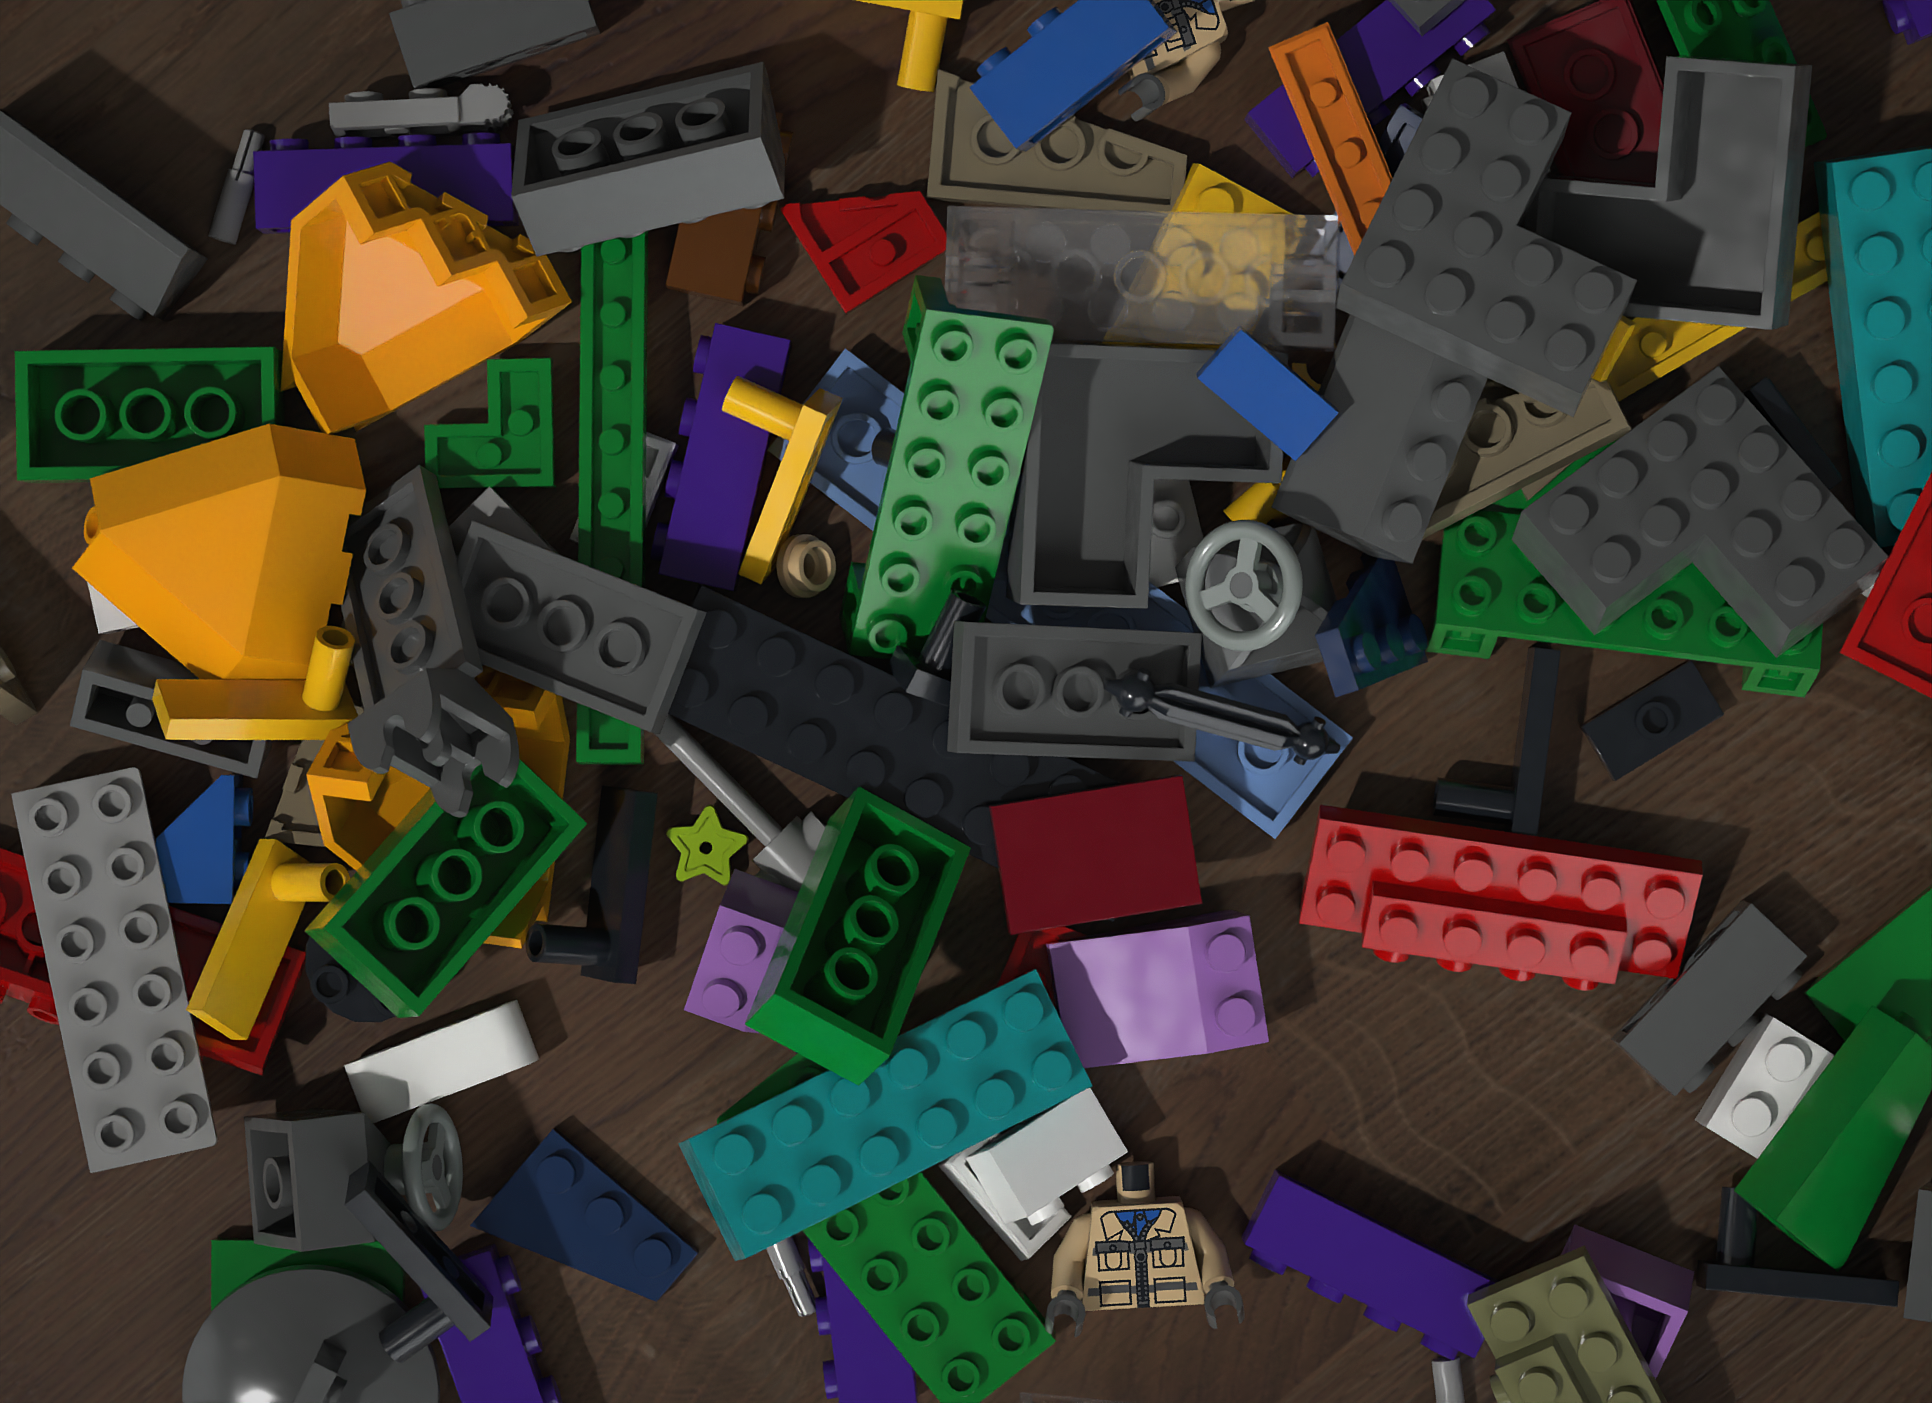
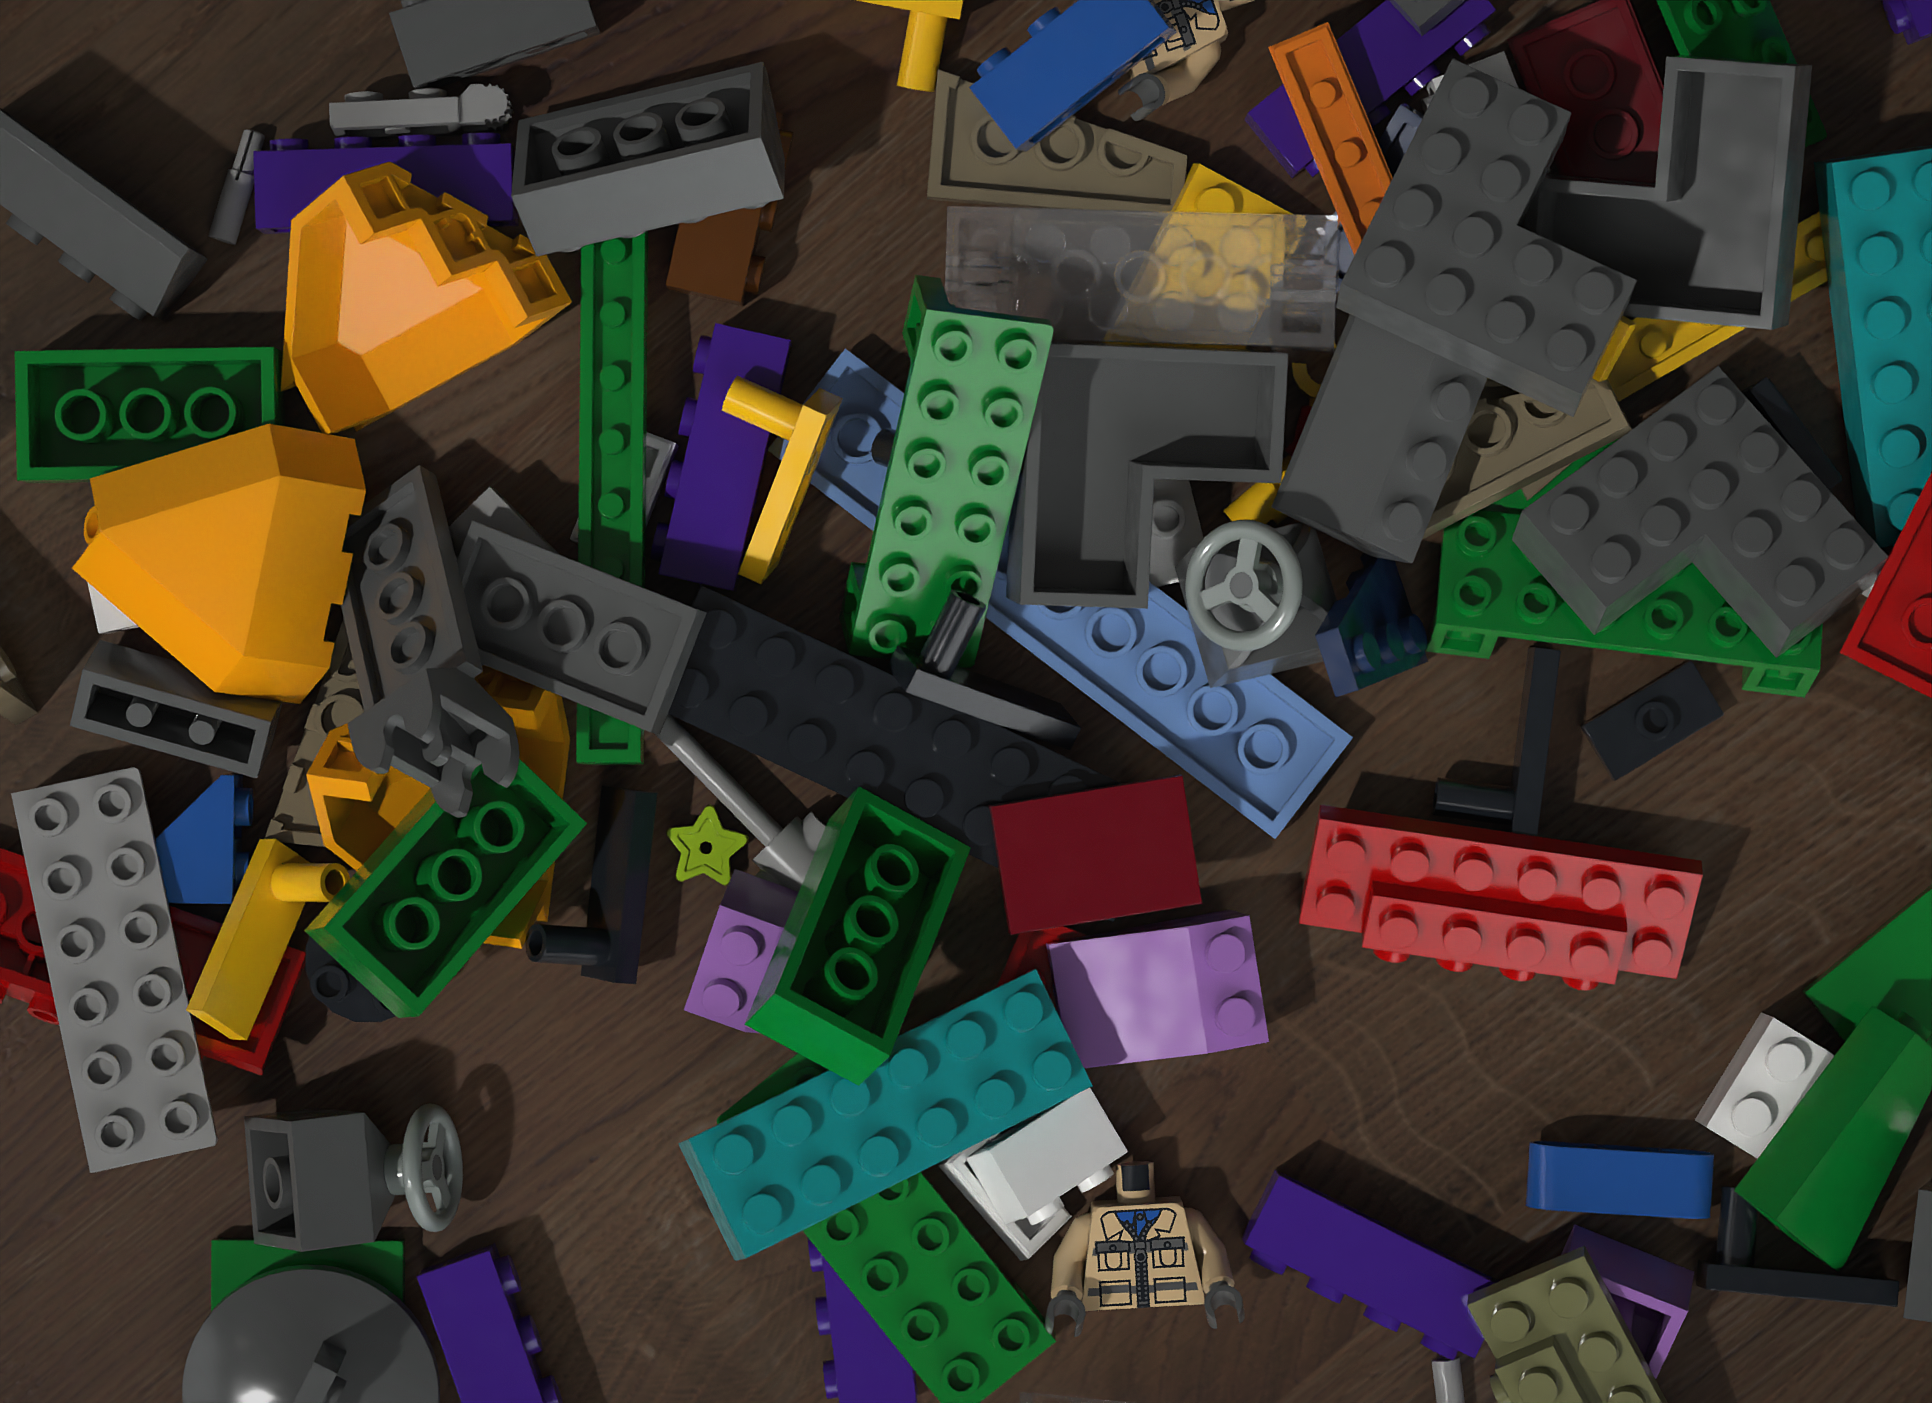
(263, 707): yellow piece -> none
(442, 1062): white beam -> none
(451, 1288): black piece -> none
(516, 442): green plate -> none
(587, 1220): dark blue wing -> none
(790, 1268): light grey piece -> none
(805, 566): tan plate -> none
(867, 242): red wing -> none
(1046, 696): dark grey plate -> none
(1221, 716): black wheel -> none
(1267, 393): blue tile -> none
(1620, 1179): none -> blue beam
(1711, 999): dark grey brick -> none

